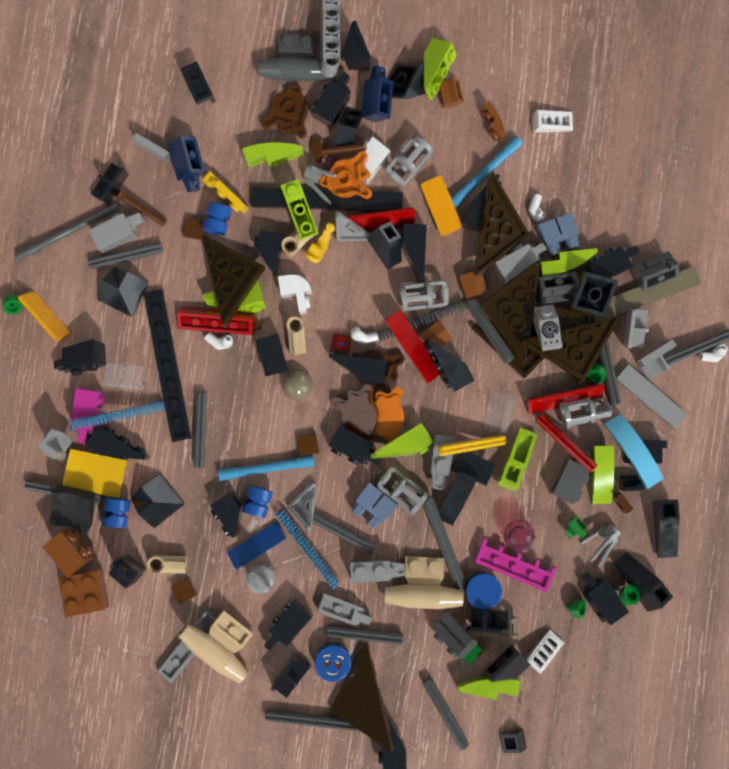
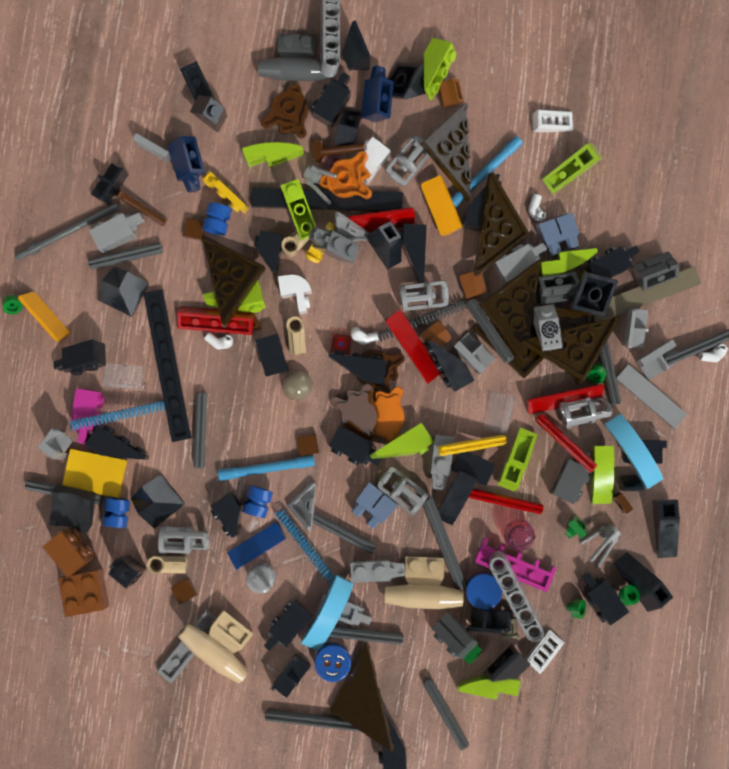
(189, 540): none -> light grey piece
(209, 112): none -> black slope
(328, 614): none -> medium azure slope
(334, 245): none -> dark grey hinge
(451, 151): none -> dark brown tile
(473, 353): none -> light grey panel
(496, 128): dark orange slope -> none
(506, 501): none -> red axle
(513, 741): black slope -> none
(520, 604): none -> light grey beam
(572, 168): none -> lime slope

